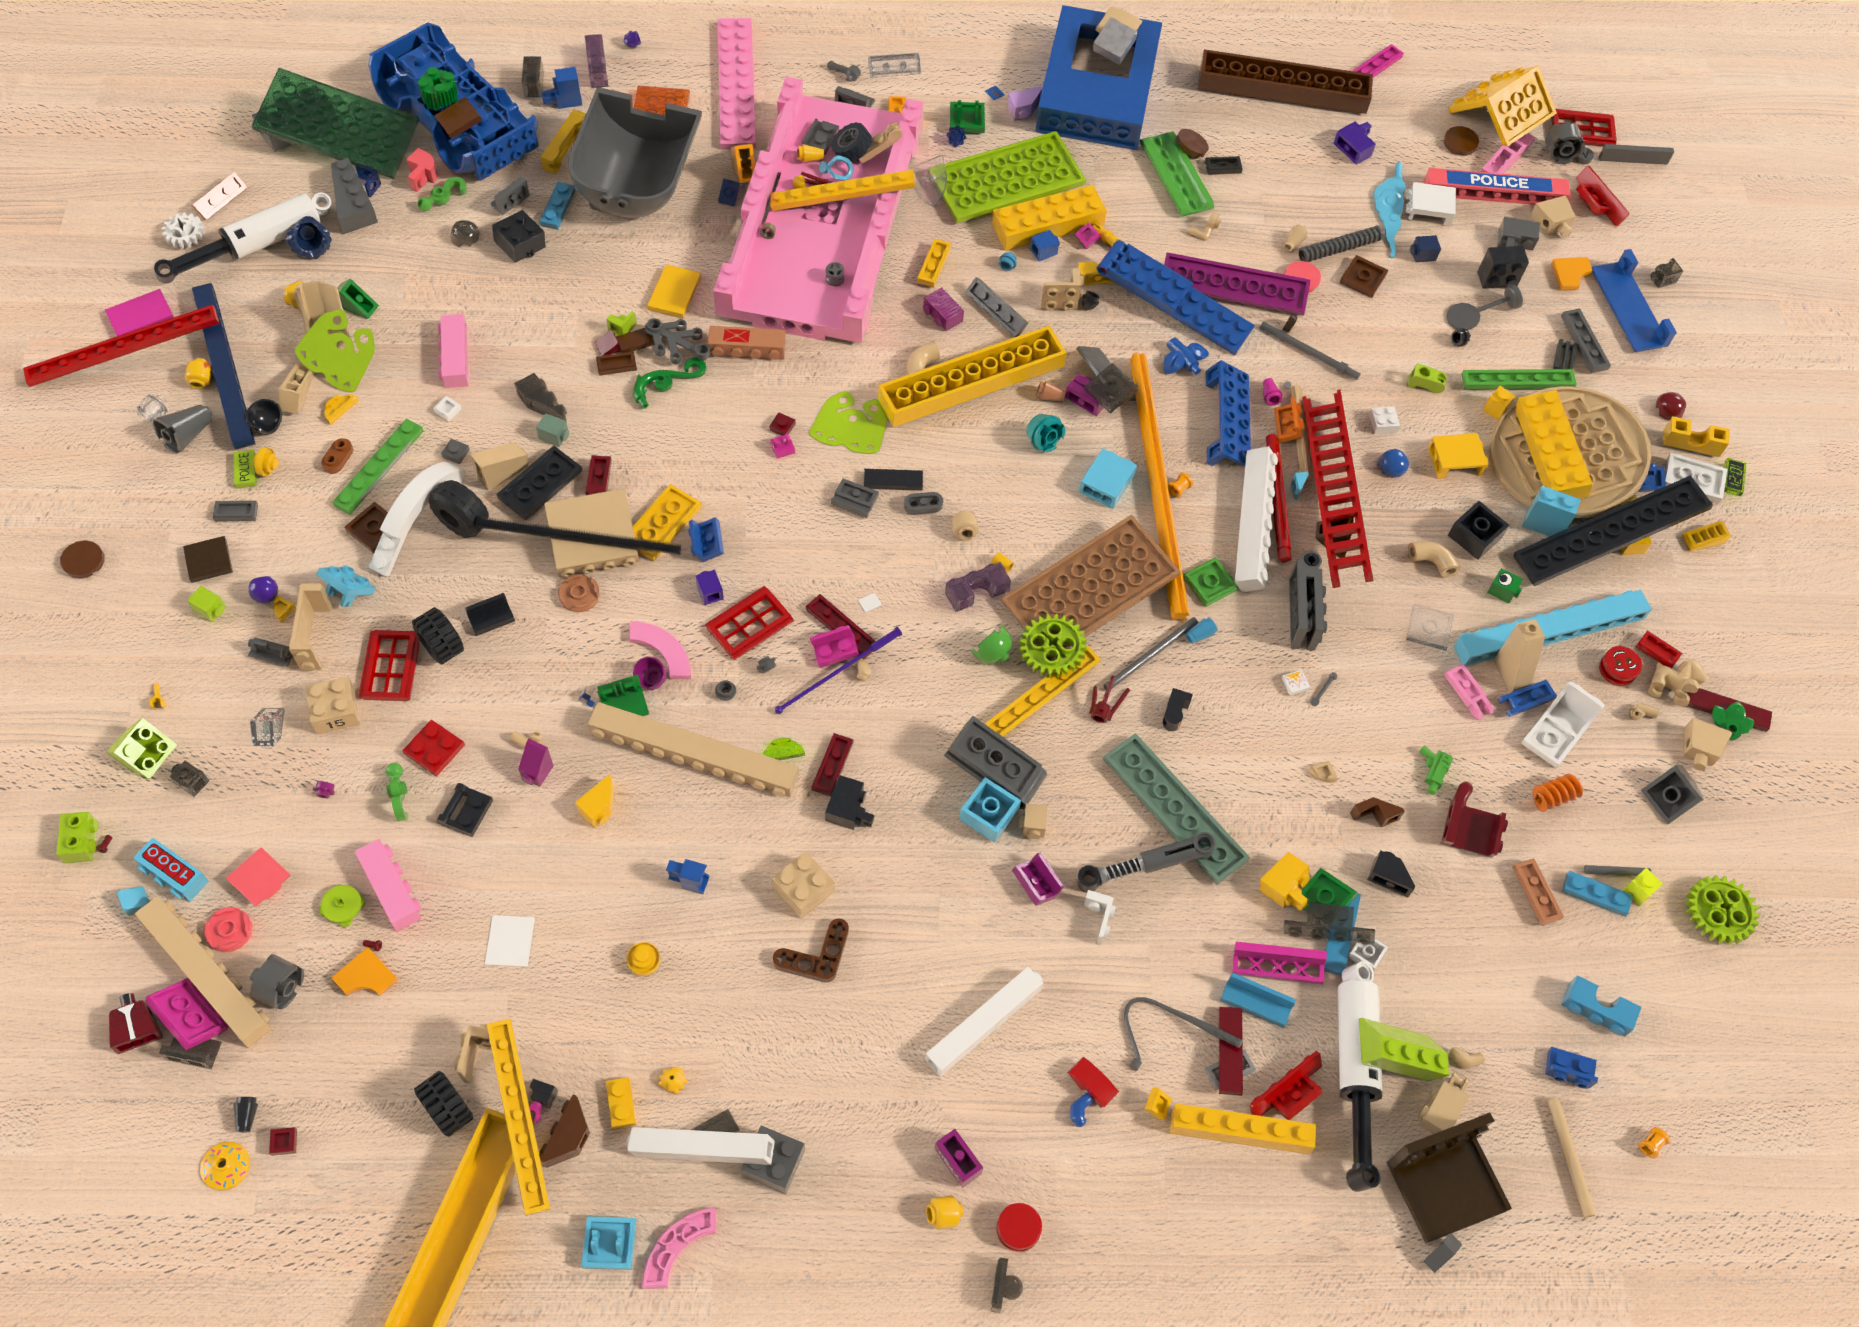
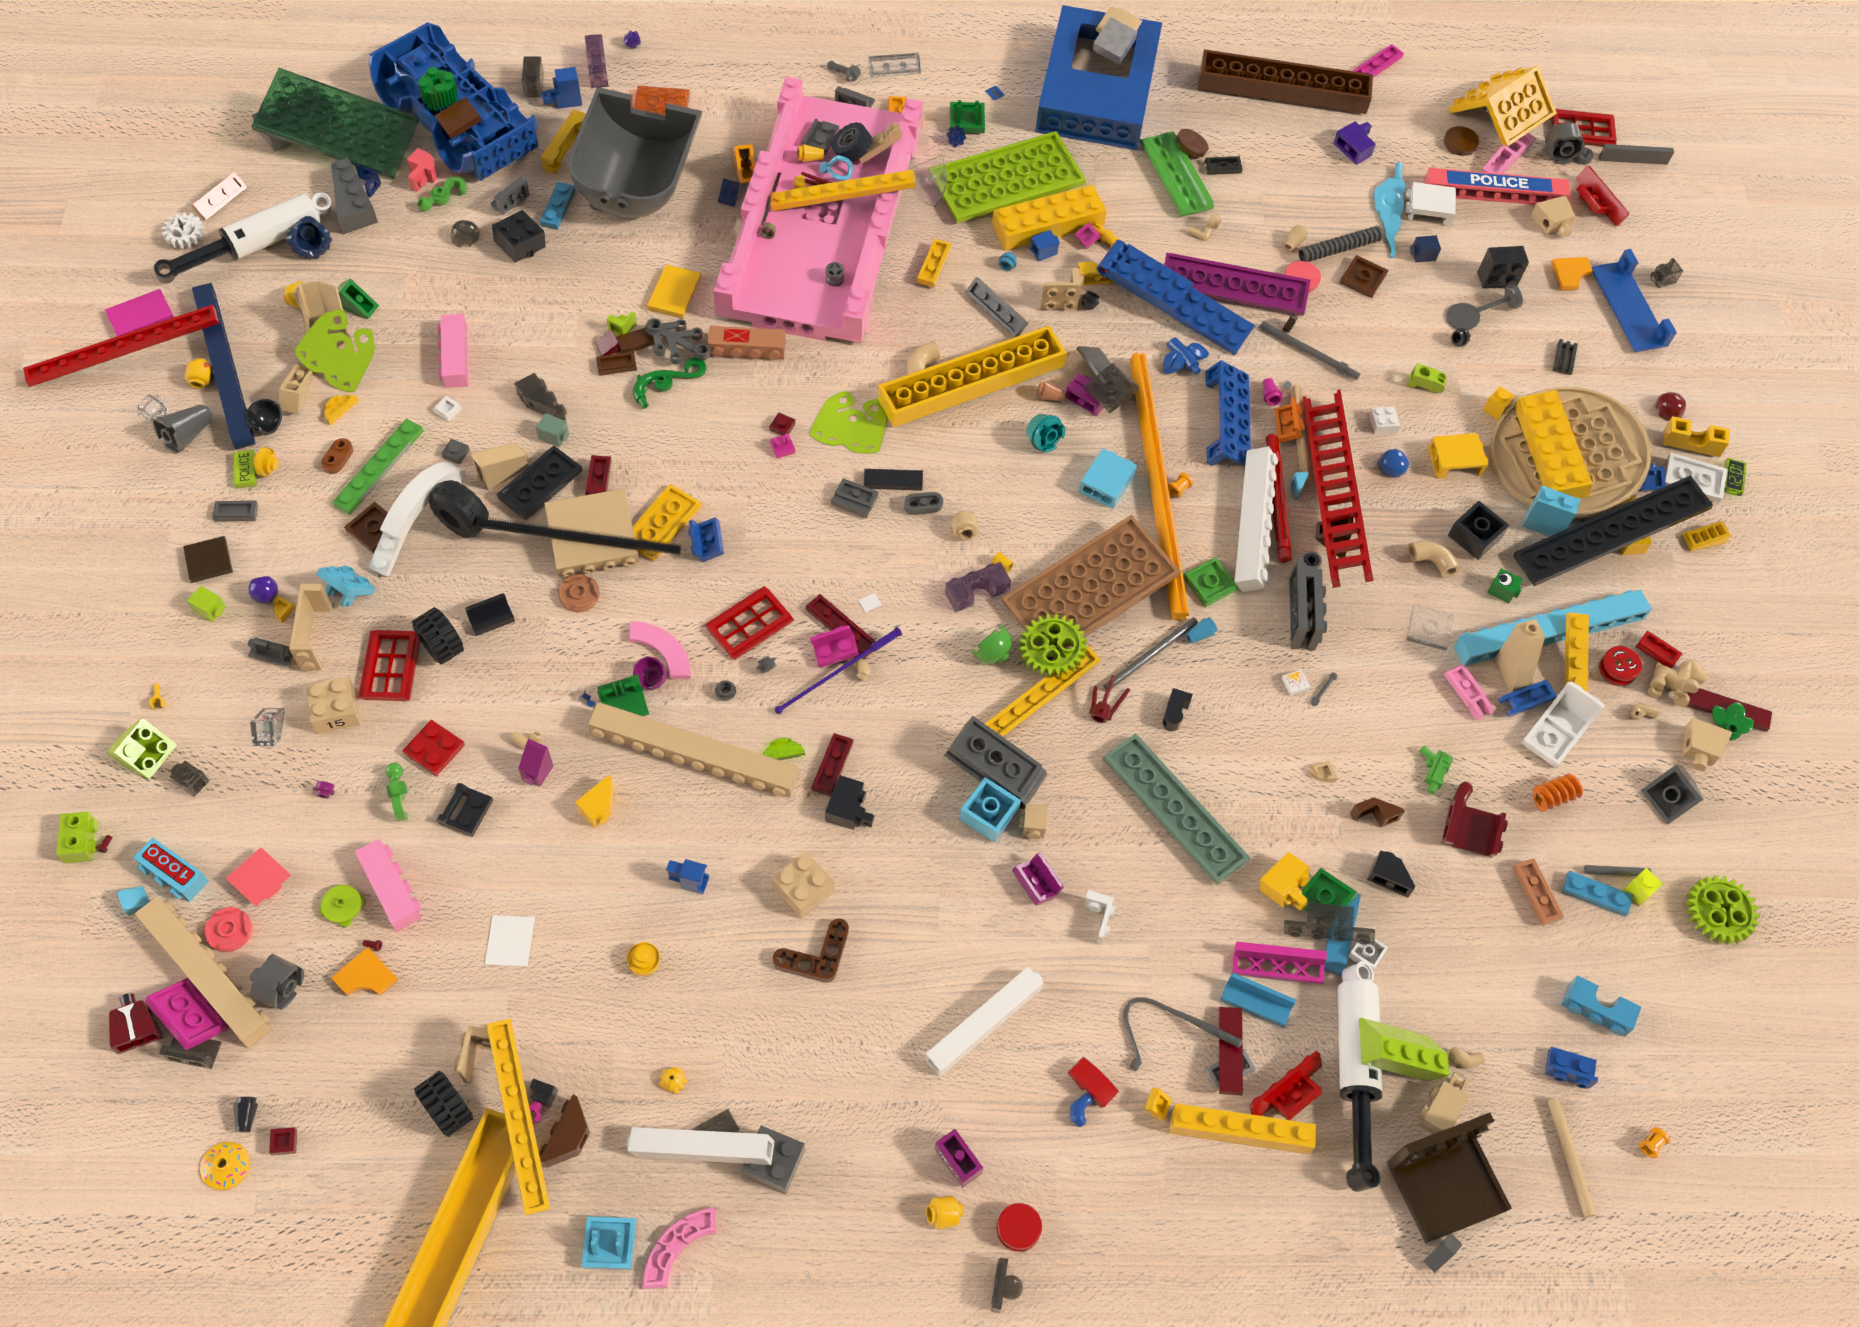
(82, 559): reddish brown tile -> none
(621, 1103): yellow plate -> none
(709, 587): dark purple brick -> none
(736, 82): bright pink plate -> none
(943, 309): magenta brick -> none
(1024, 102): lavender slope -> none
(1149, 861): piece -> none
(1518, 233): dark grey hinge -> none
(1518, 378): bright green plate -> none
(1577, 649): none -> yellow plate
(1587, 342): dark grey plate -> none

